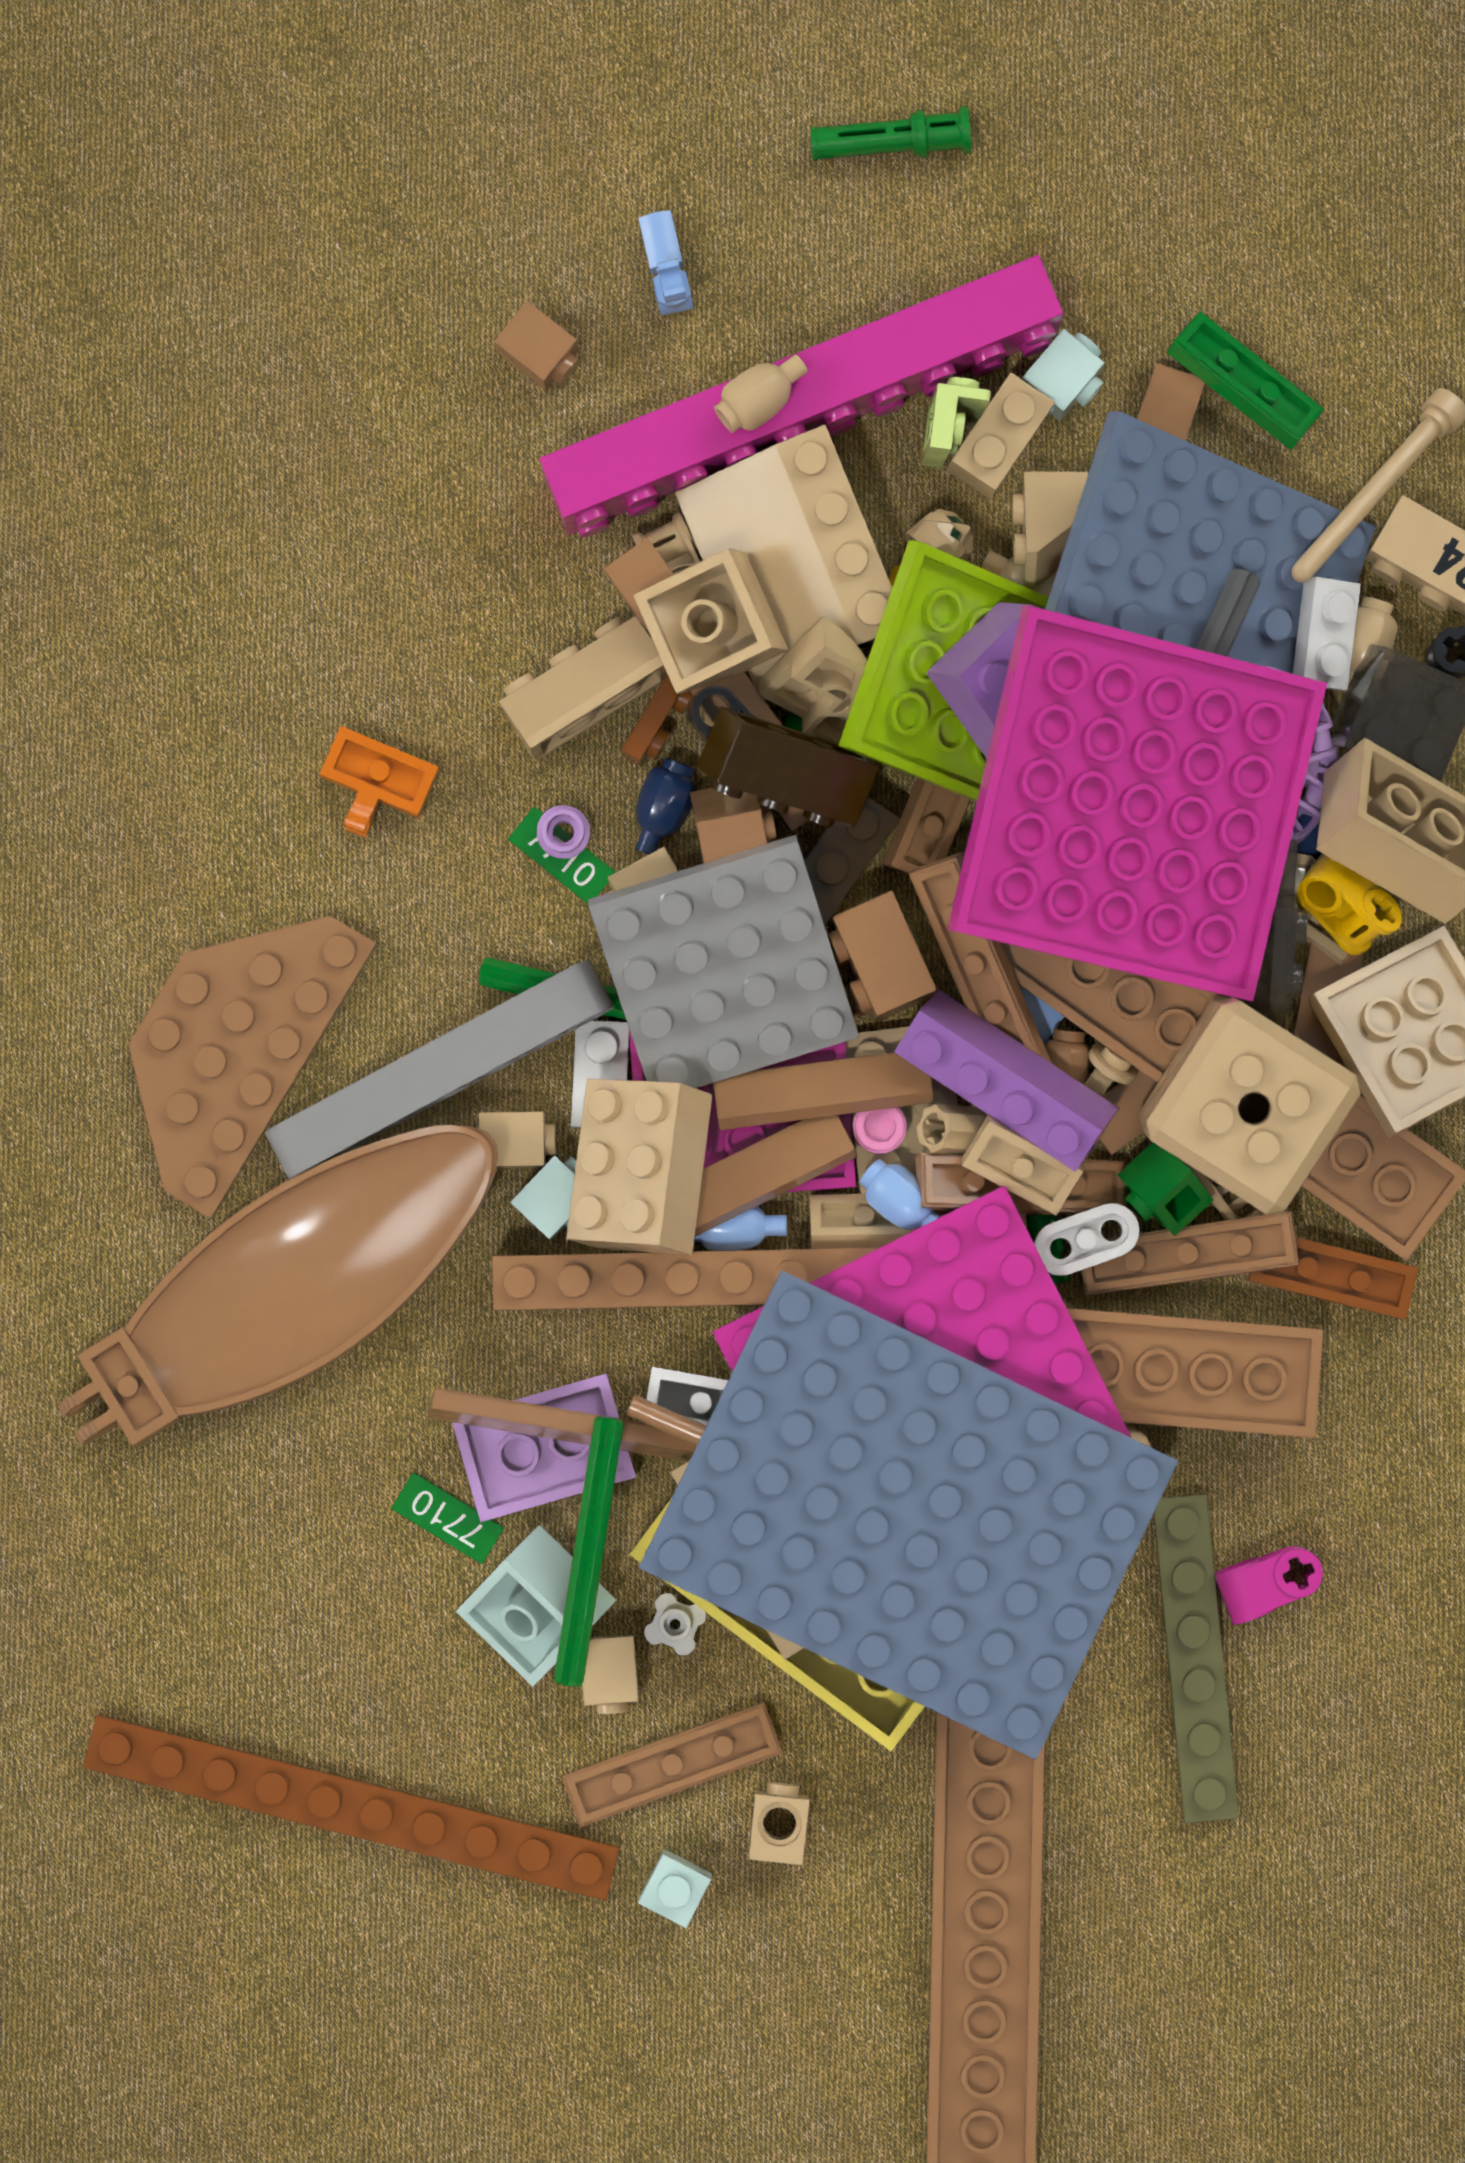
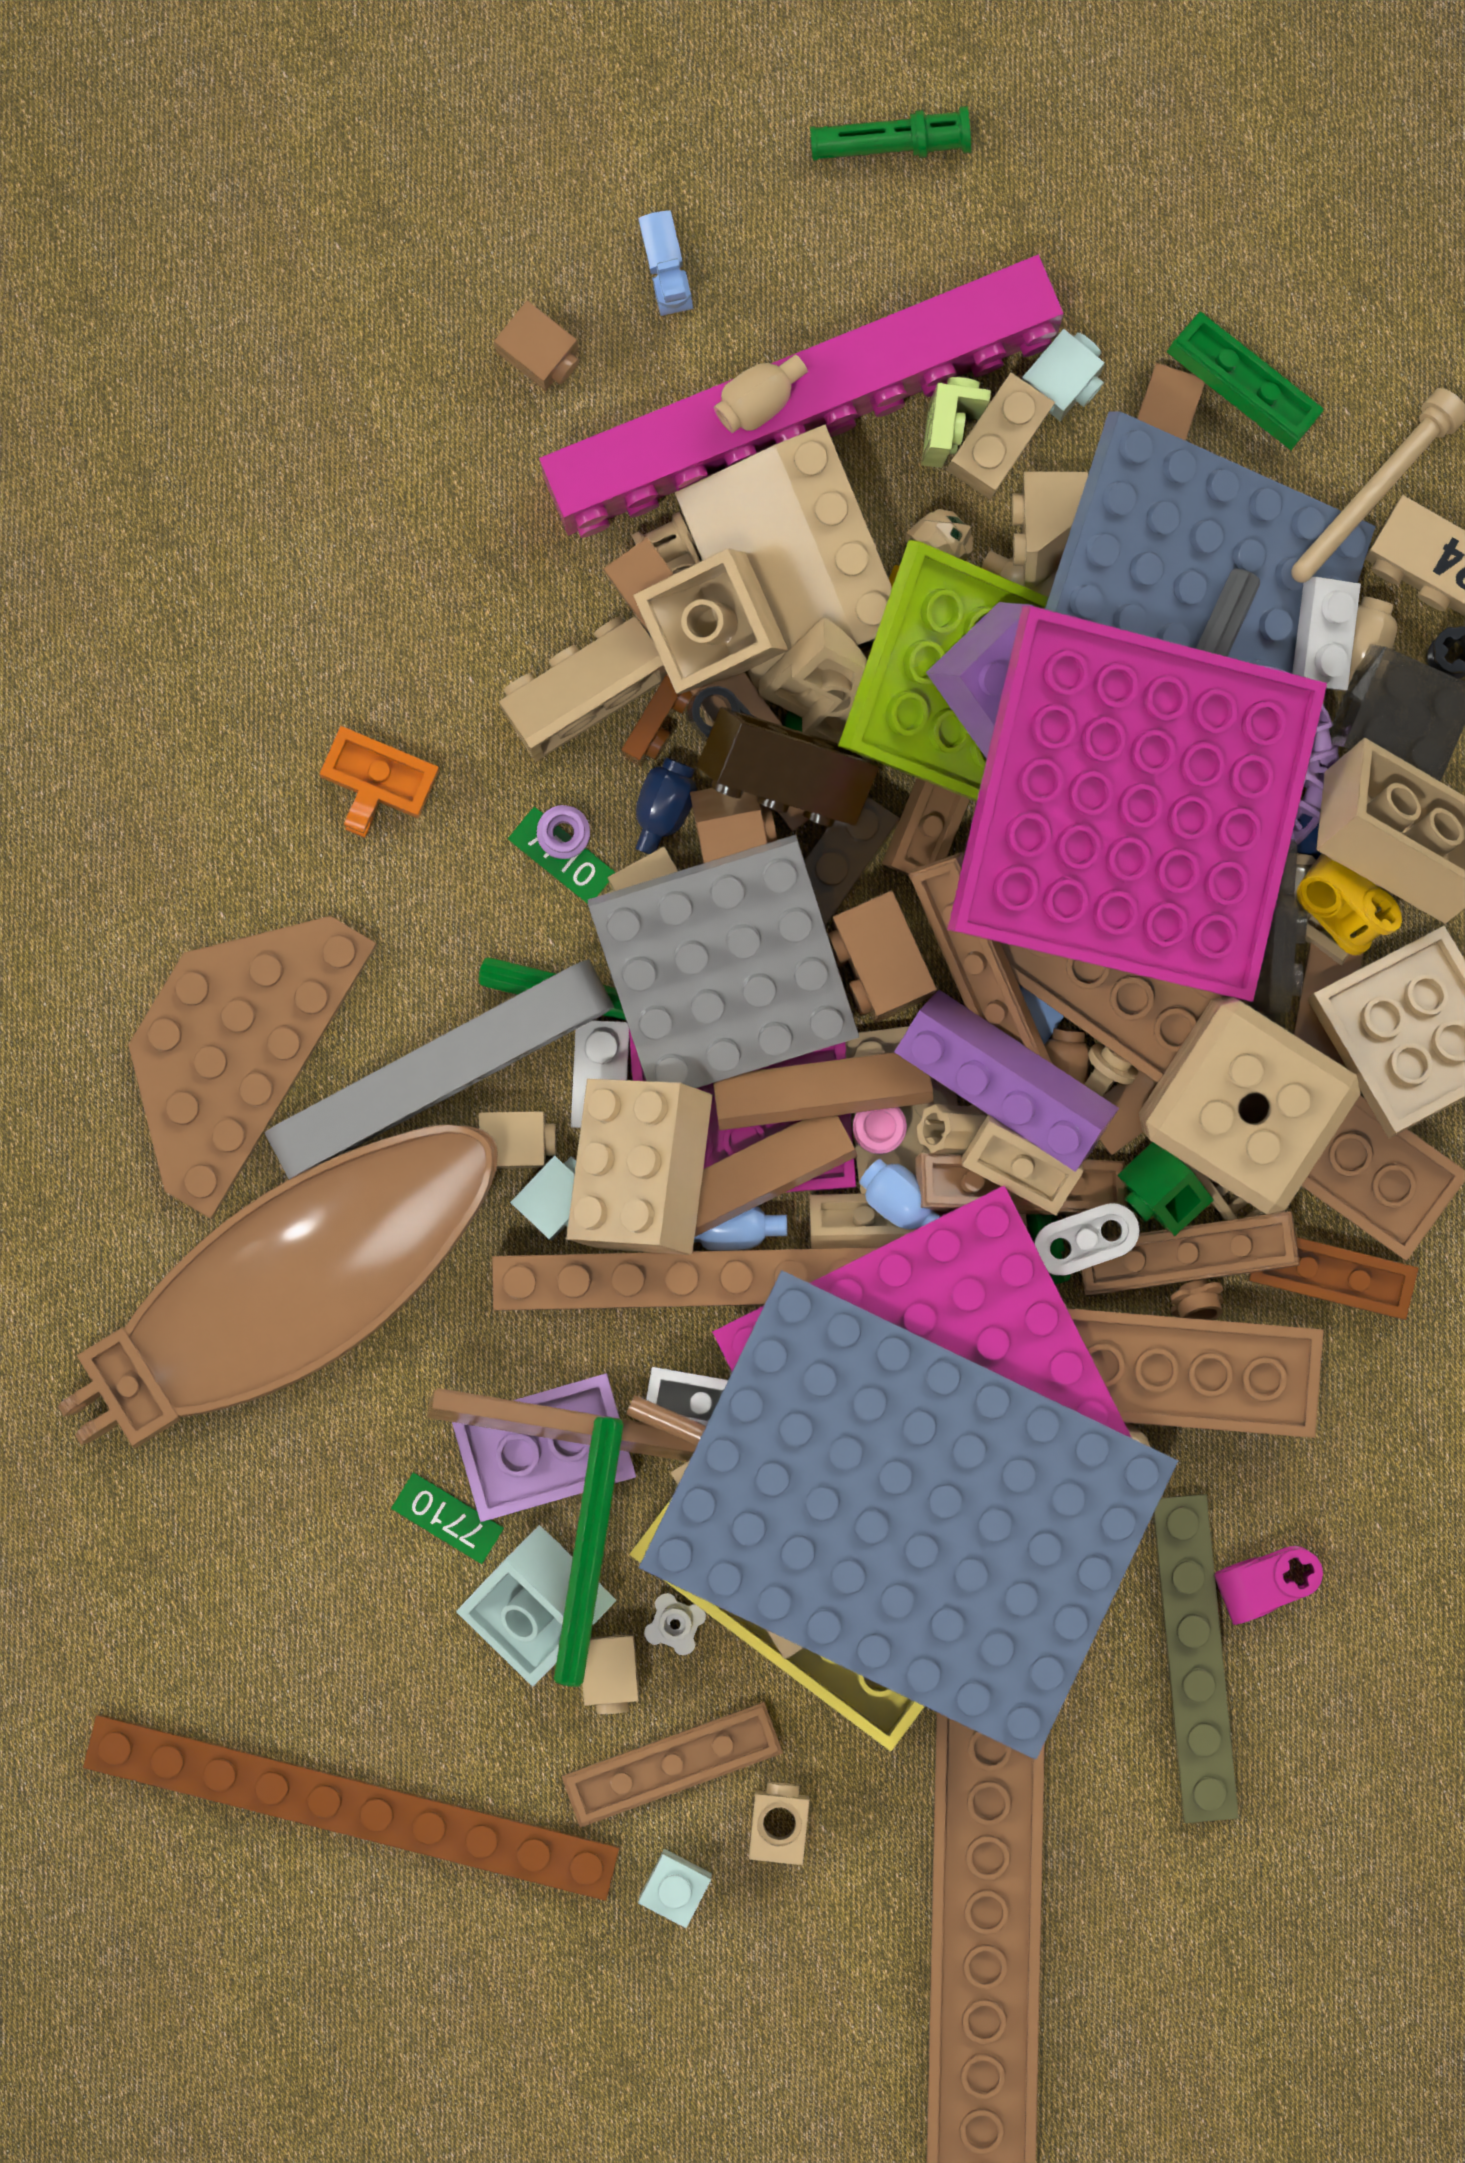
(1198, 1300): none -> medium nougat plate

